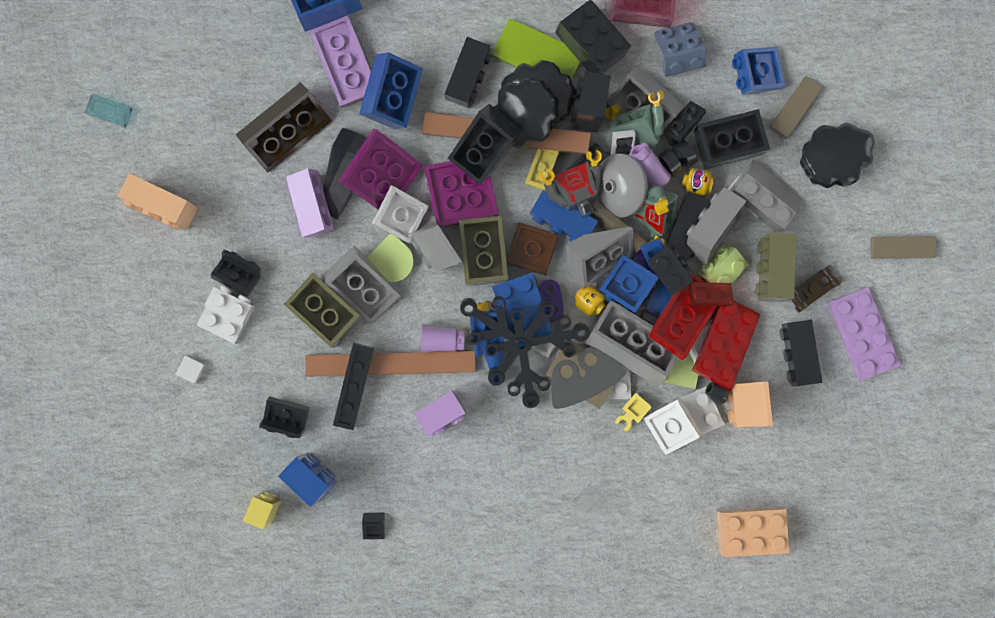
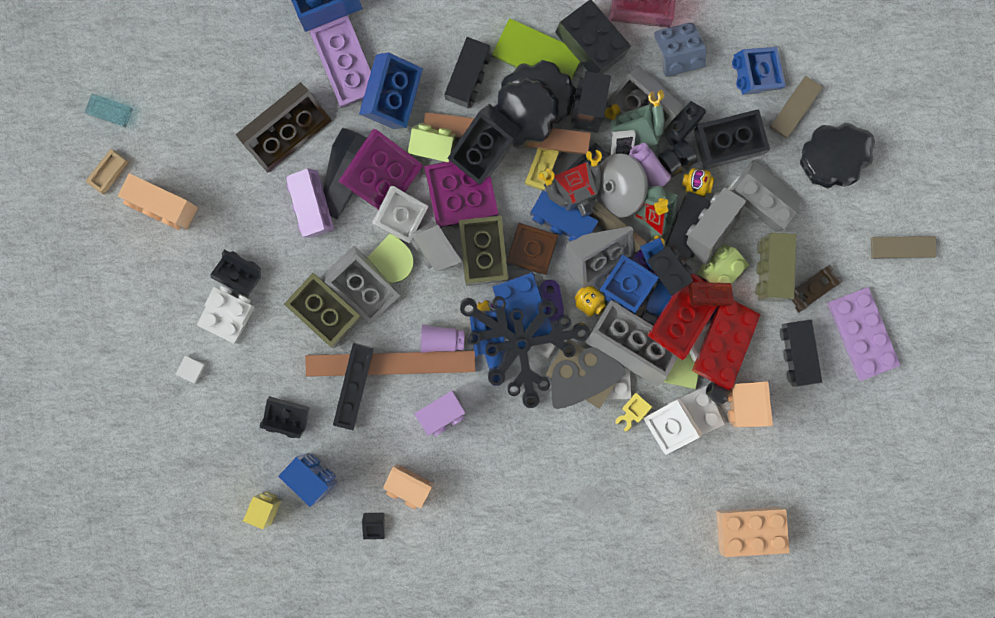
(107, 171): none -> tan tile
(407, 486): none -> light nougat slope
(431, 142): none -> yellowish green brick

